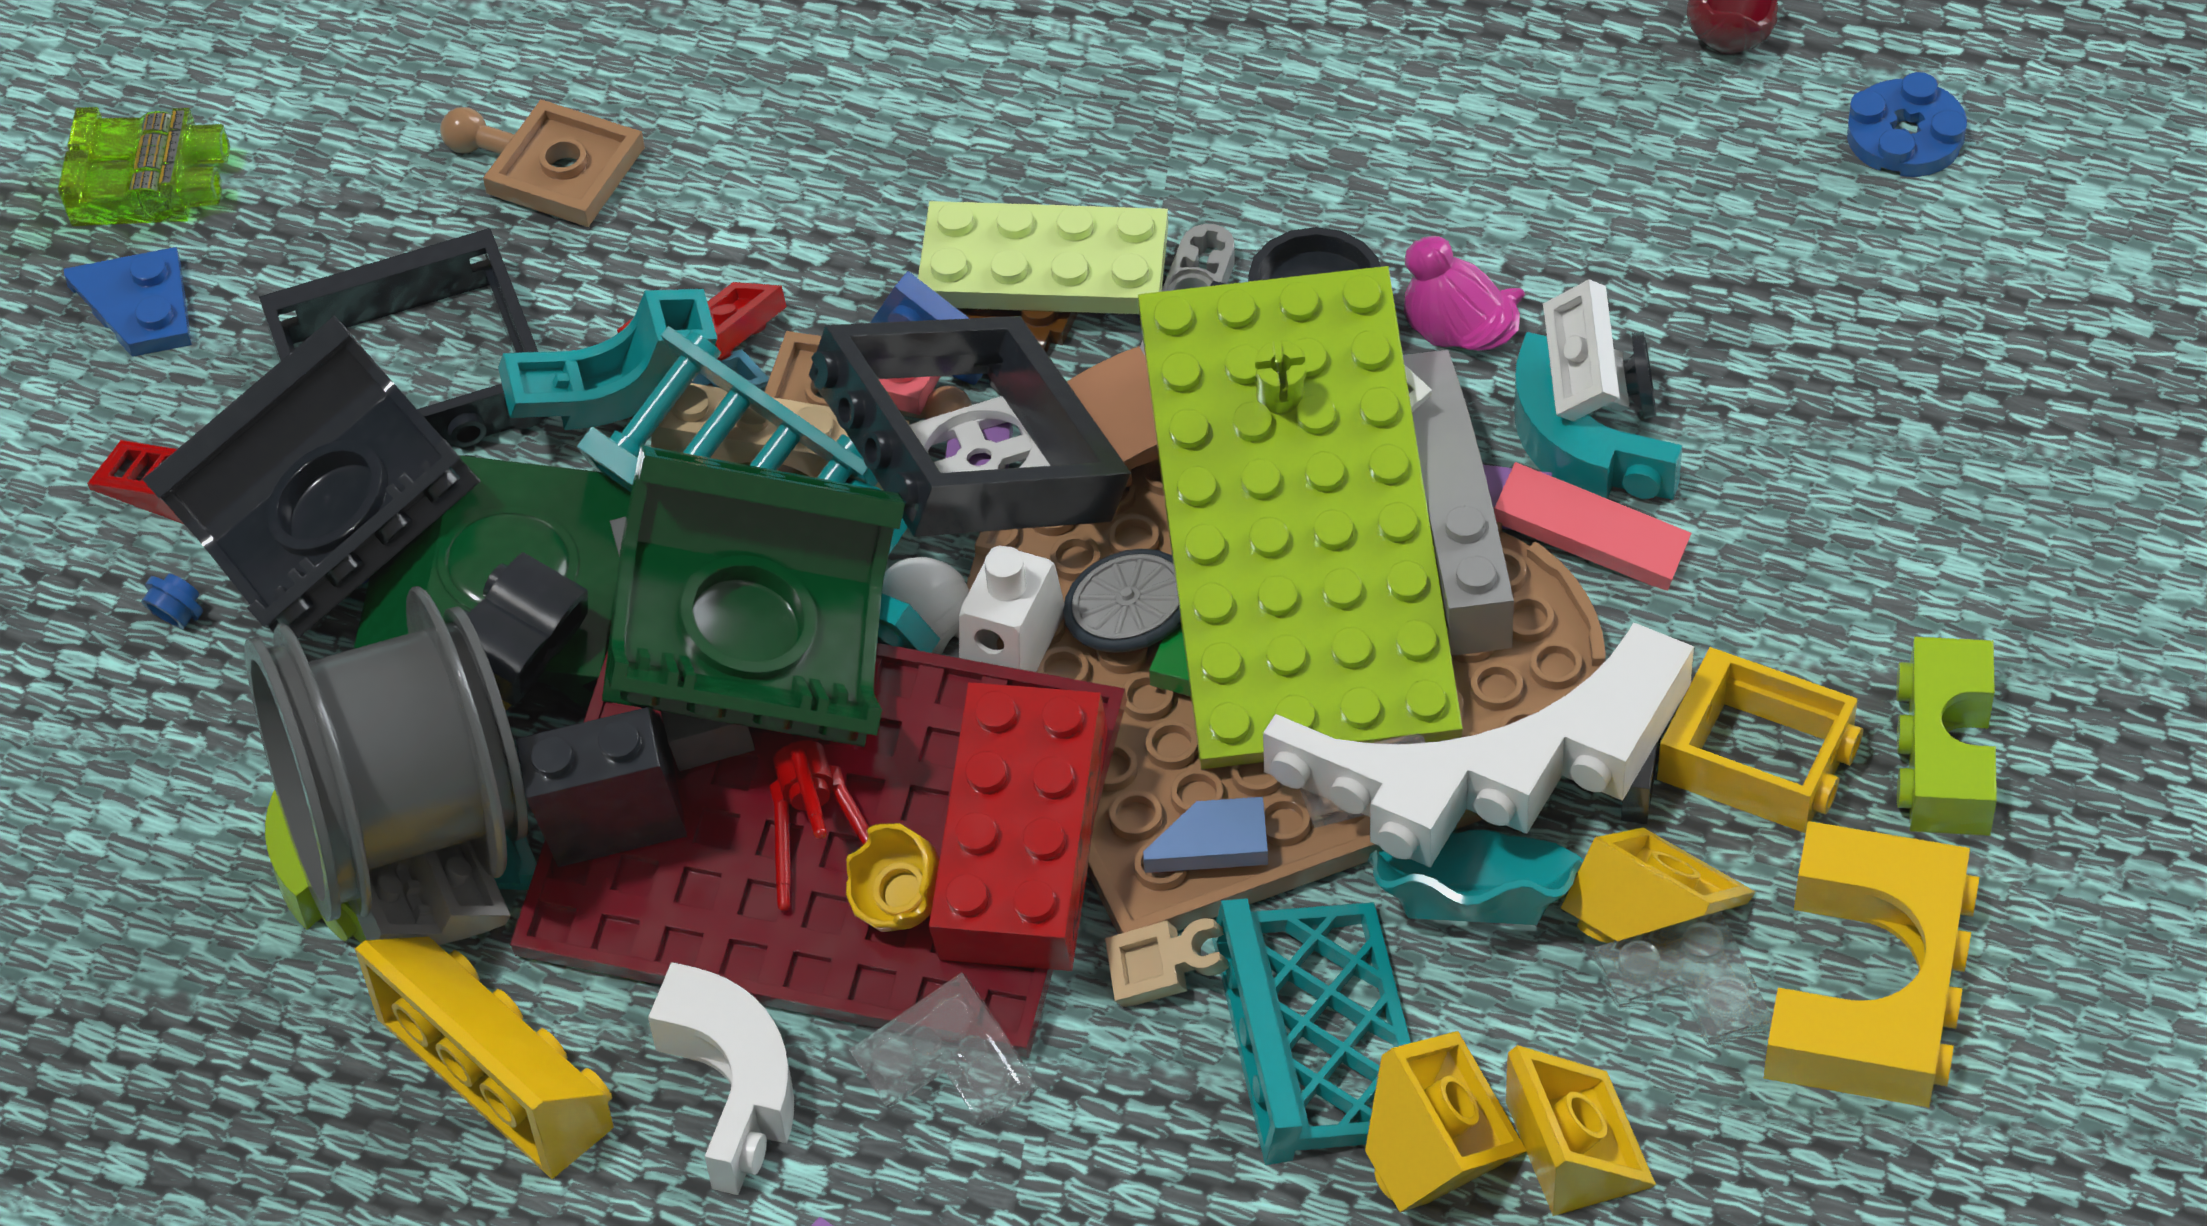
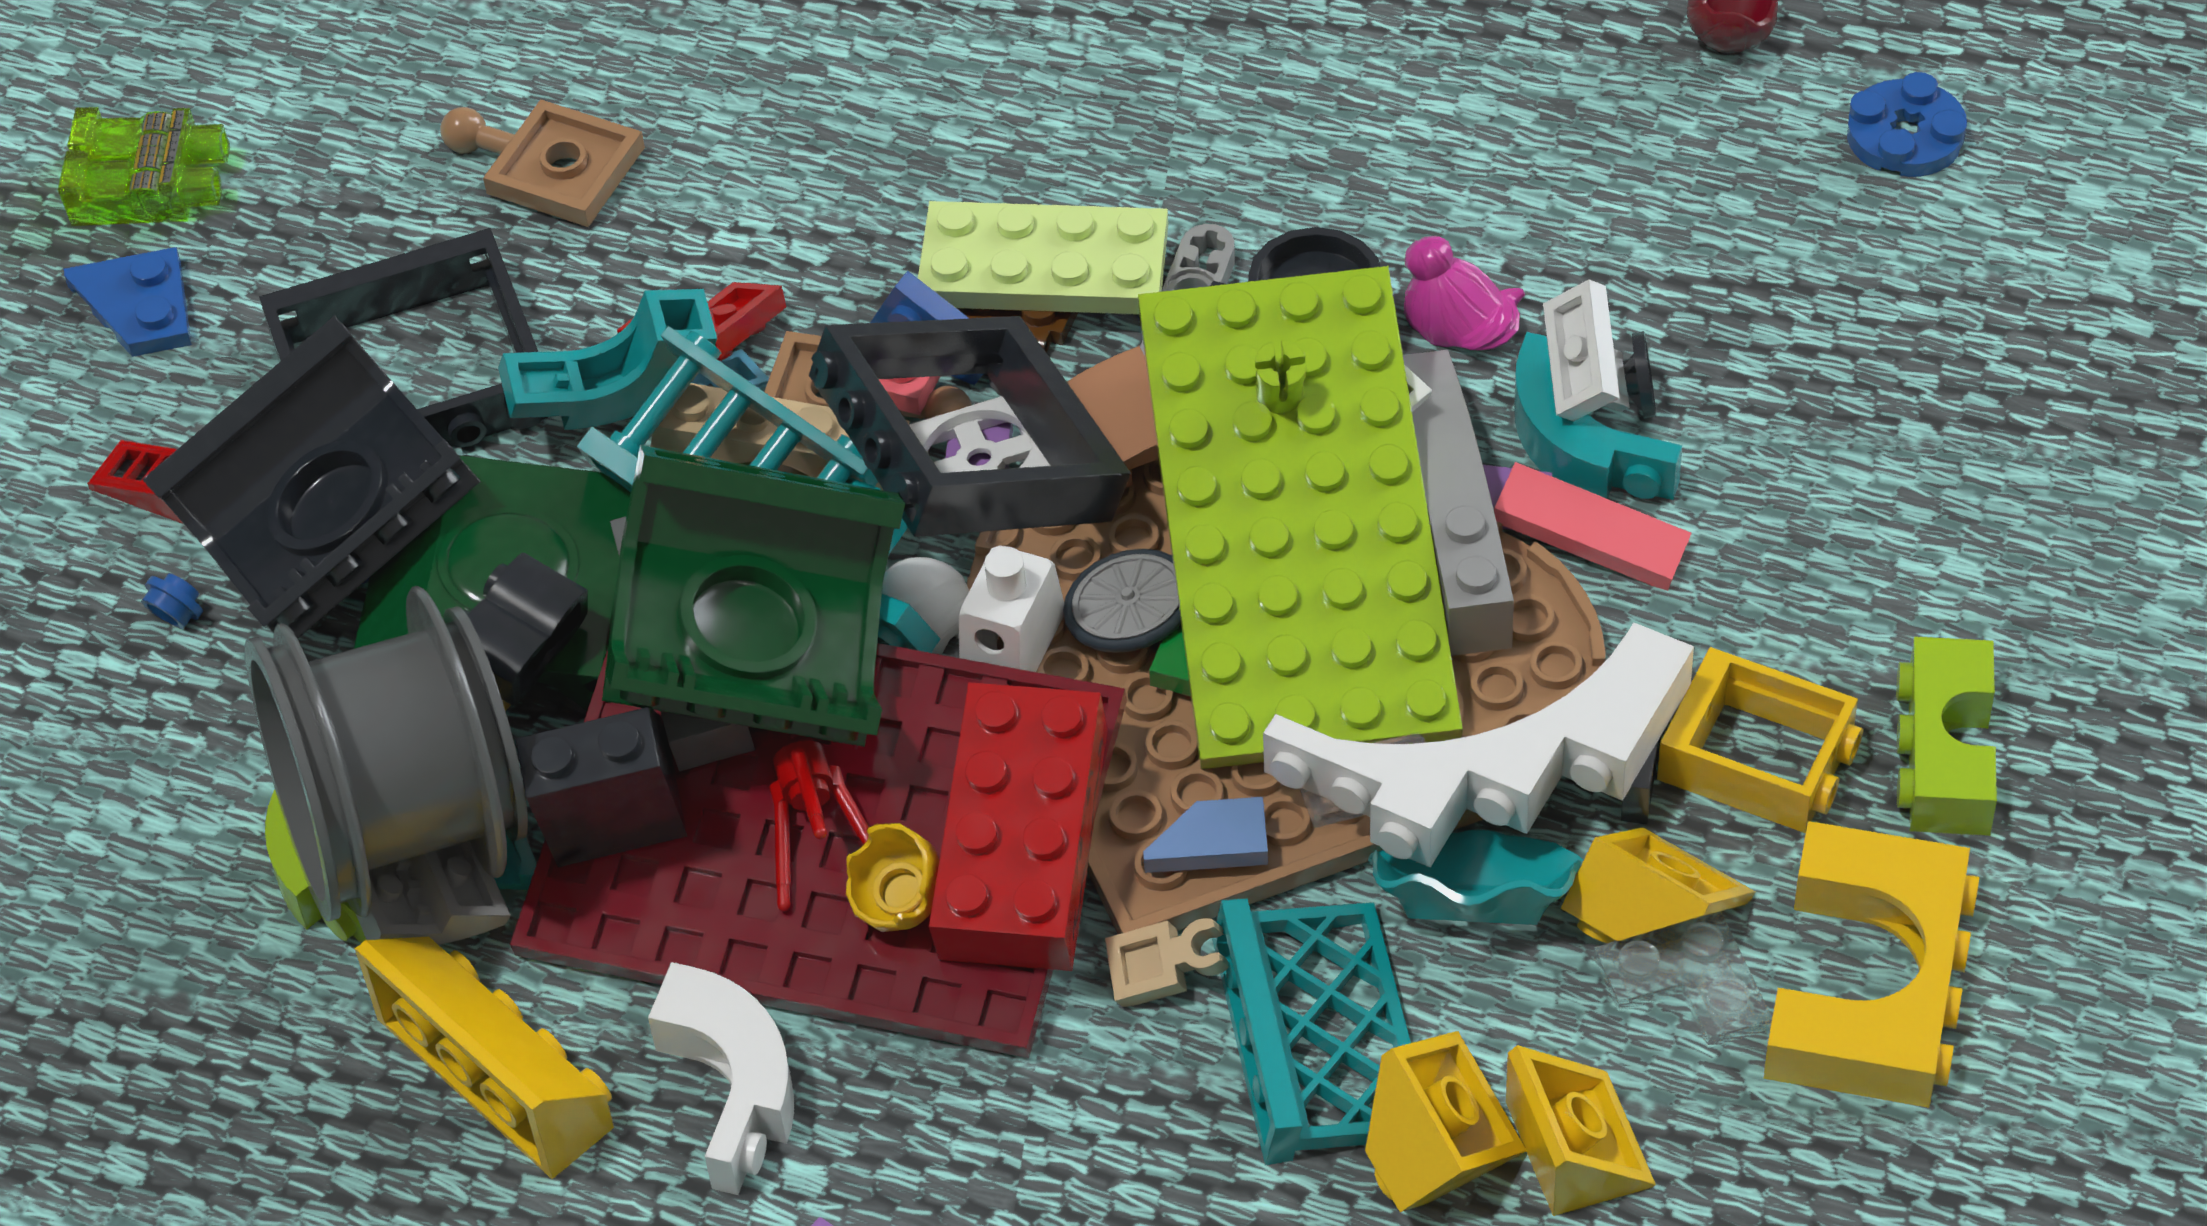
(950, 1035): clear plate -> none

